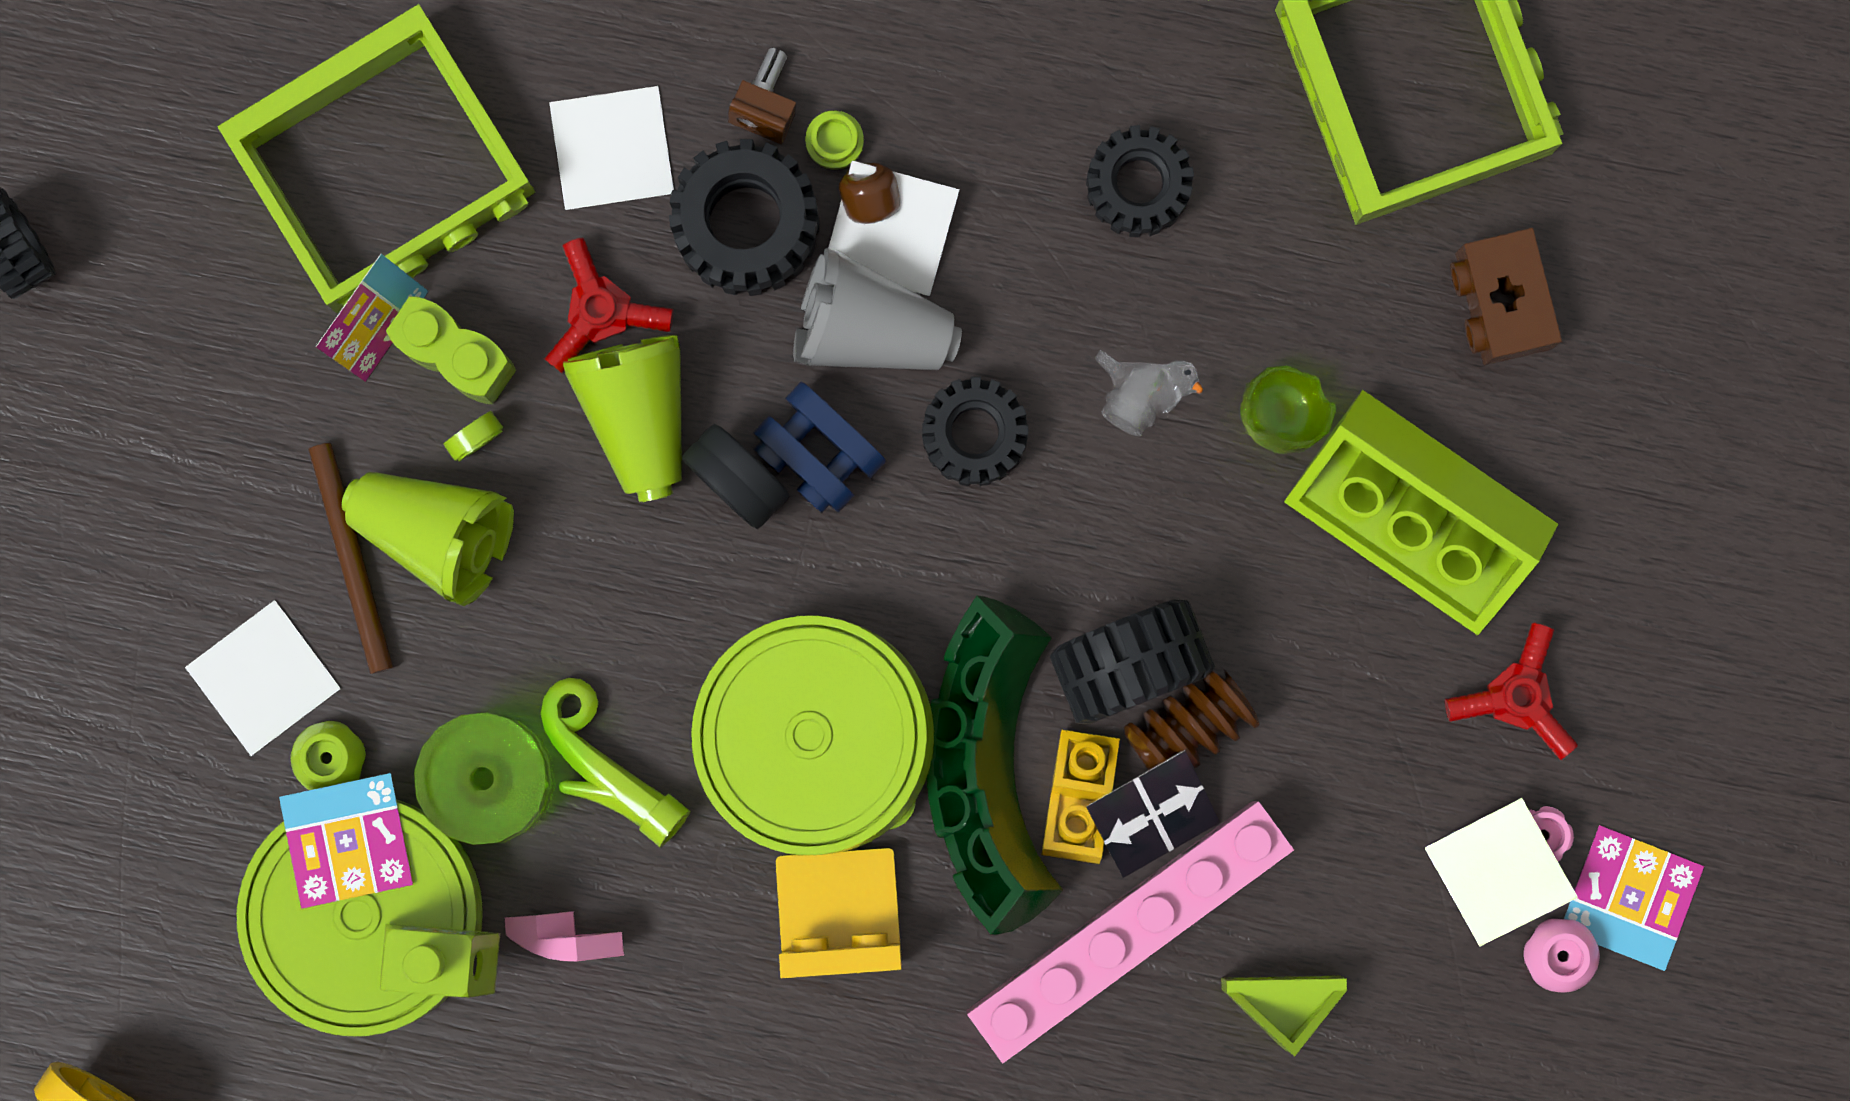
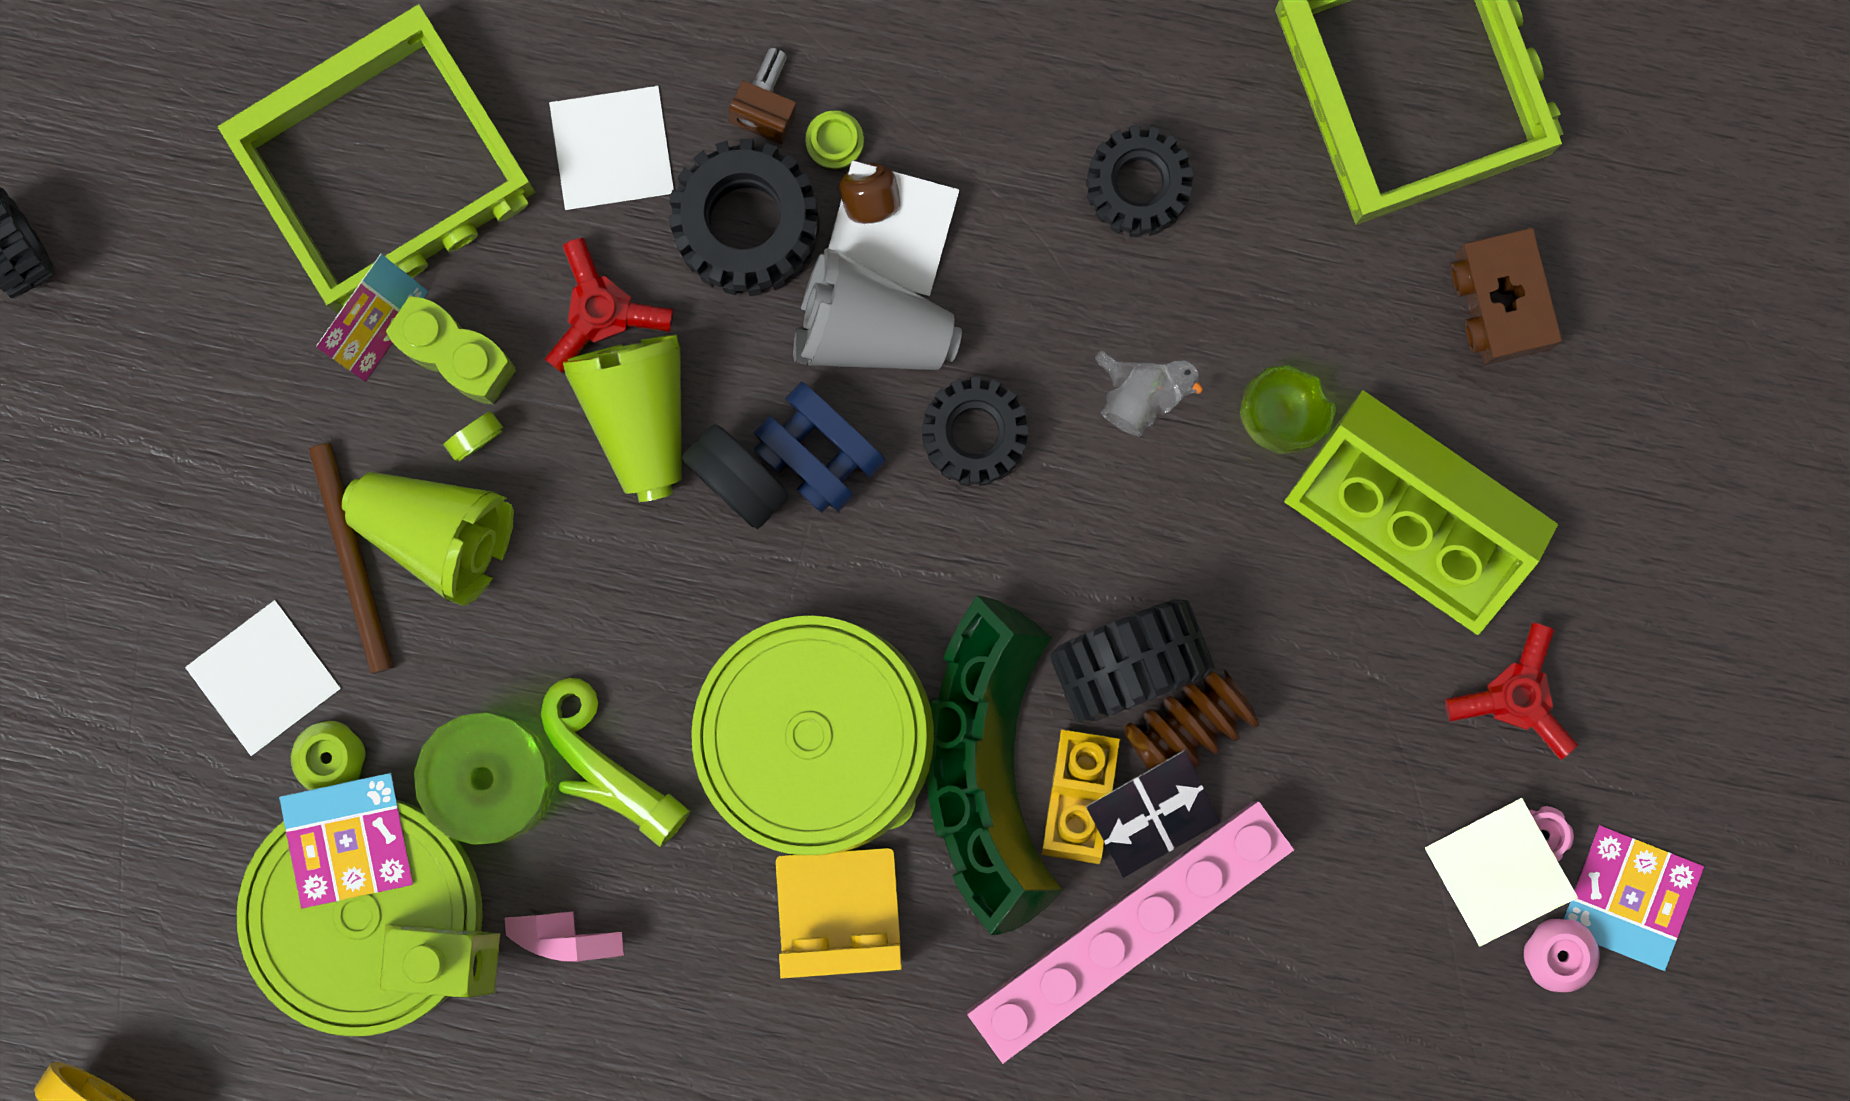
(1288, 1005): lime slope -> none

